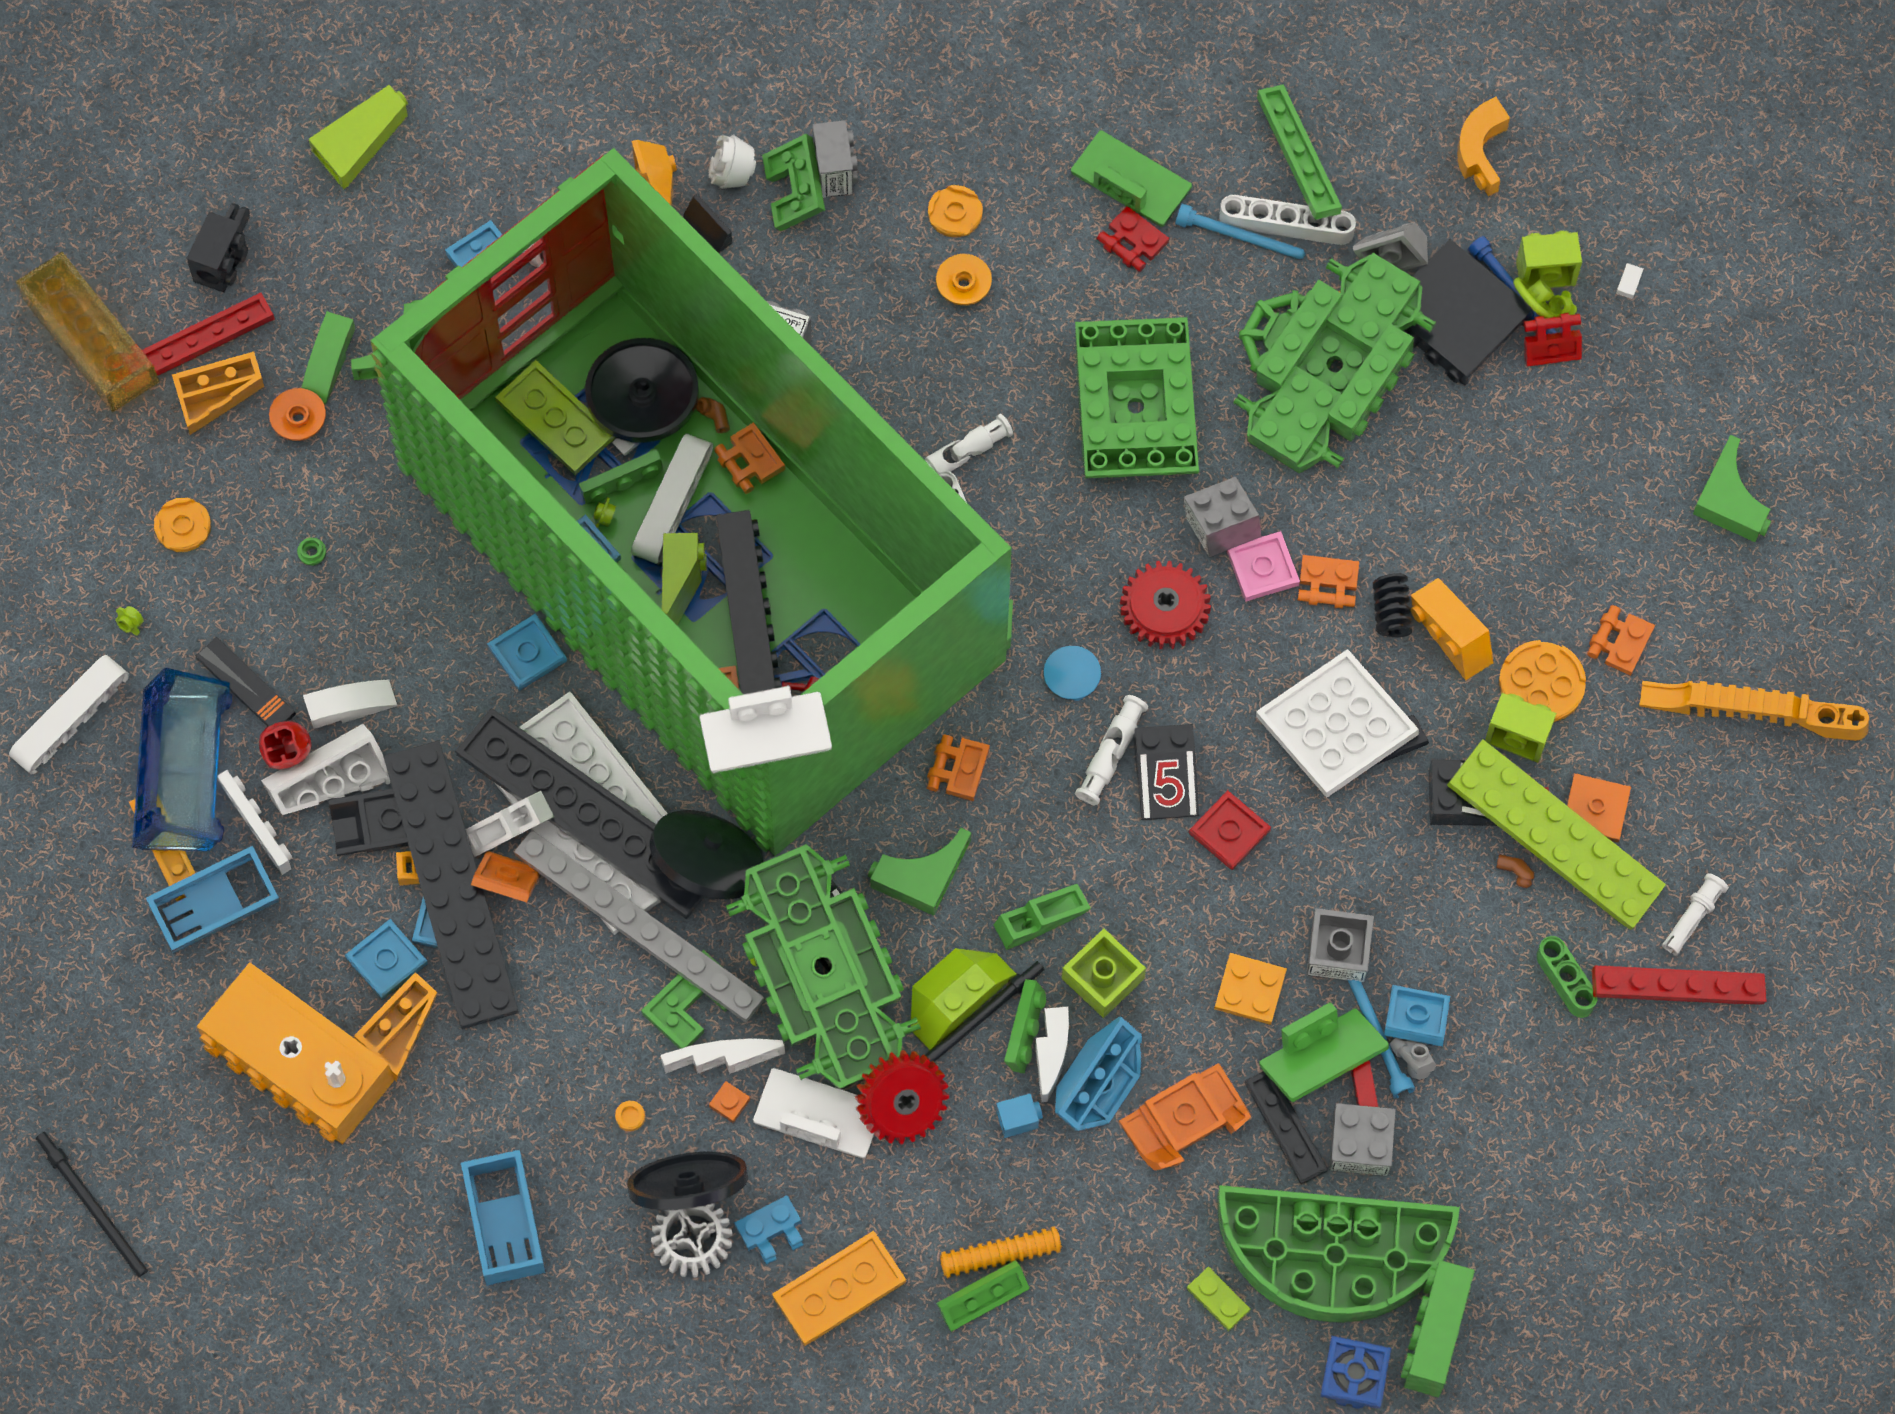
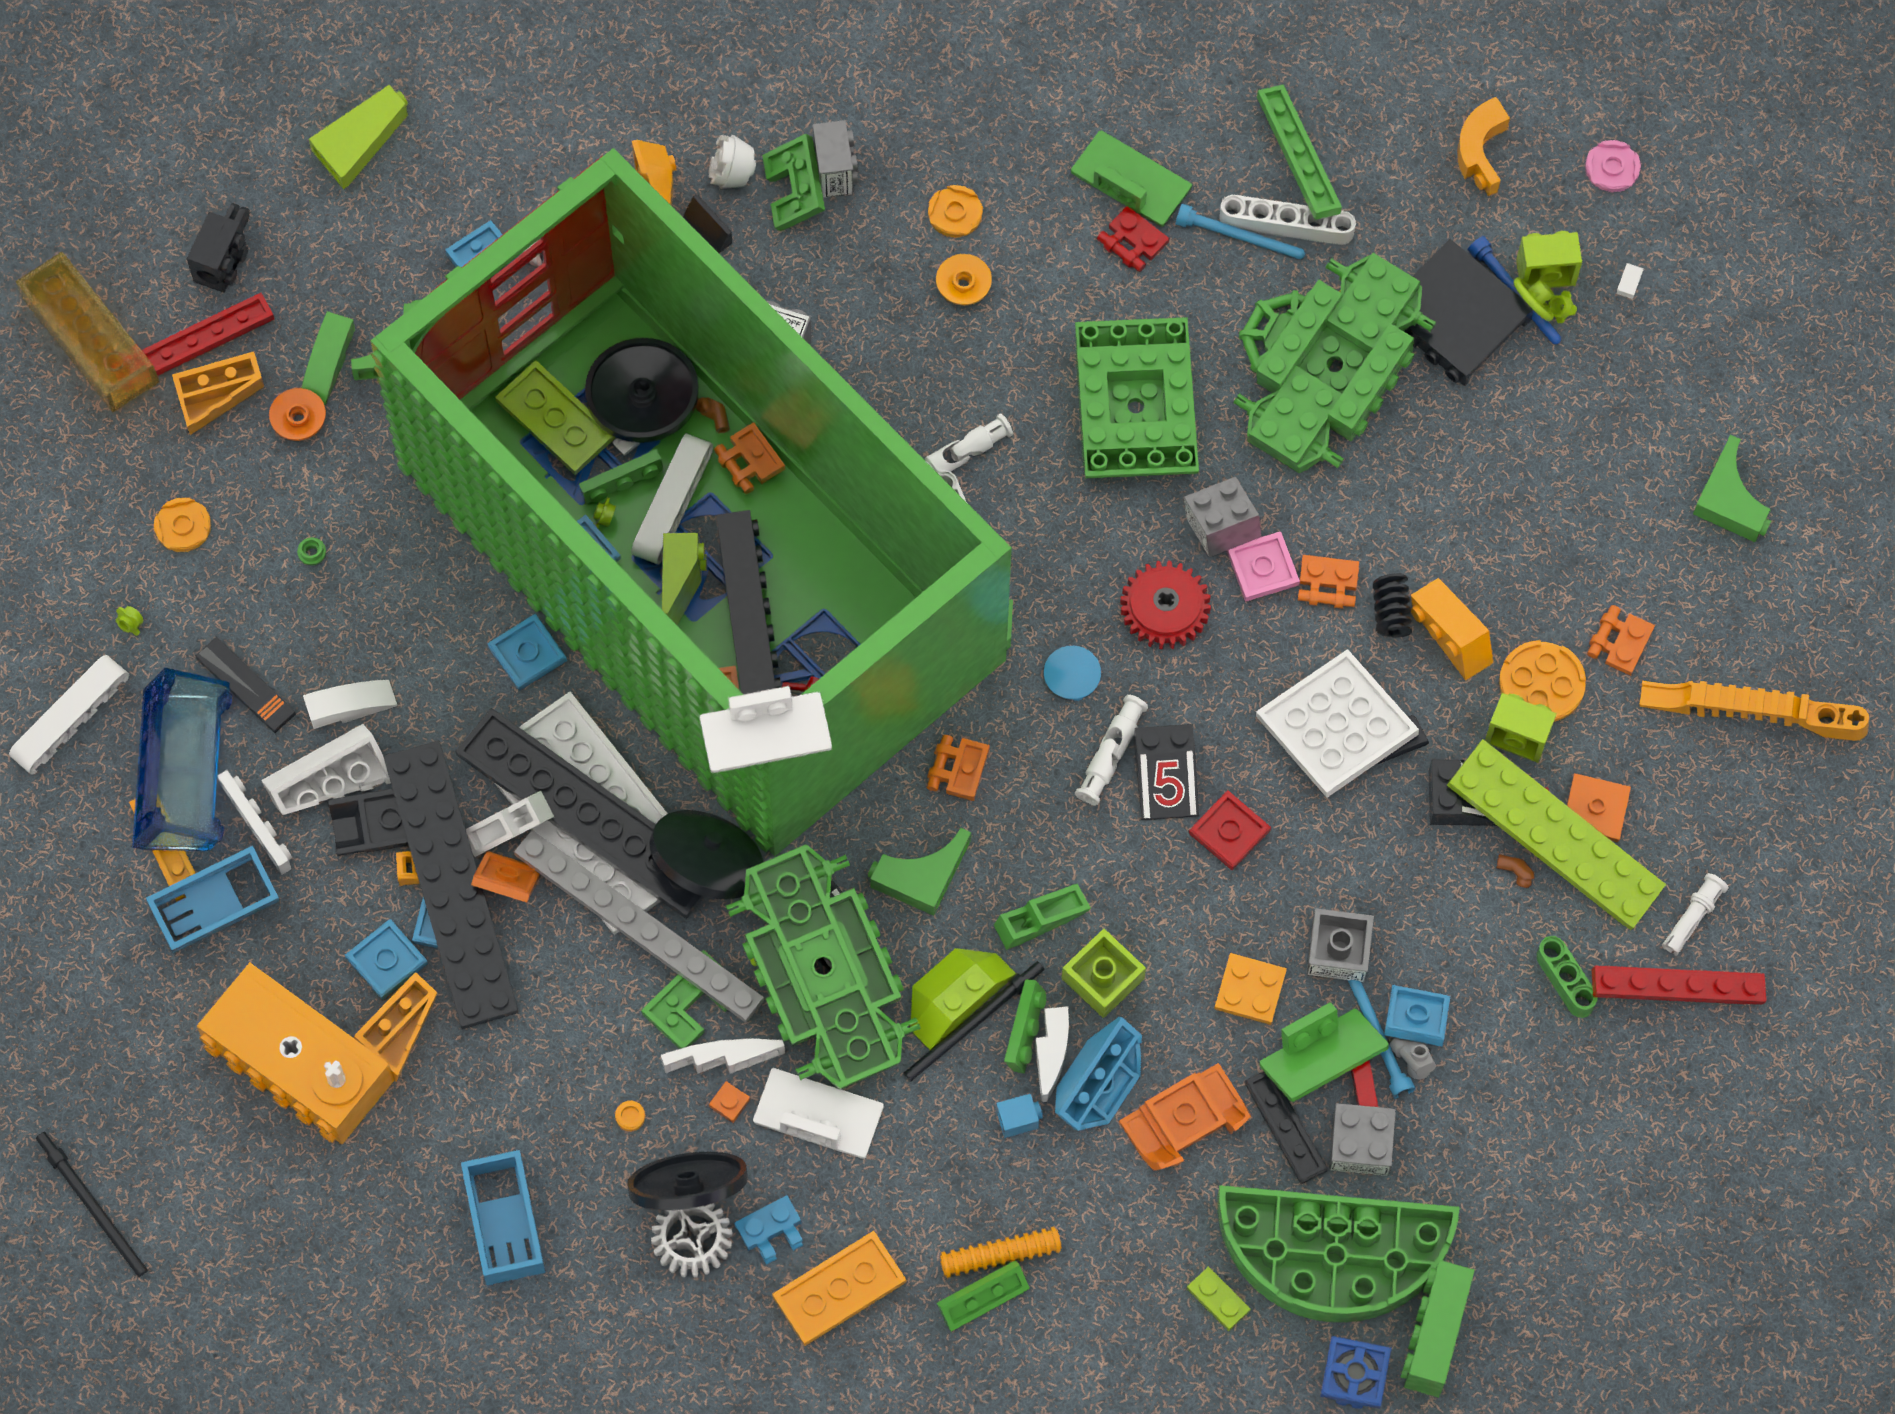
(284, 744): red piece -> none
(906, 1117): red gear -> none
(1400, 246): light grey slope -> none
(1552, 347): red plate -> none
(1613, 174): none -> bright pink tile

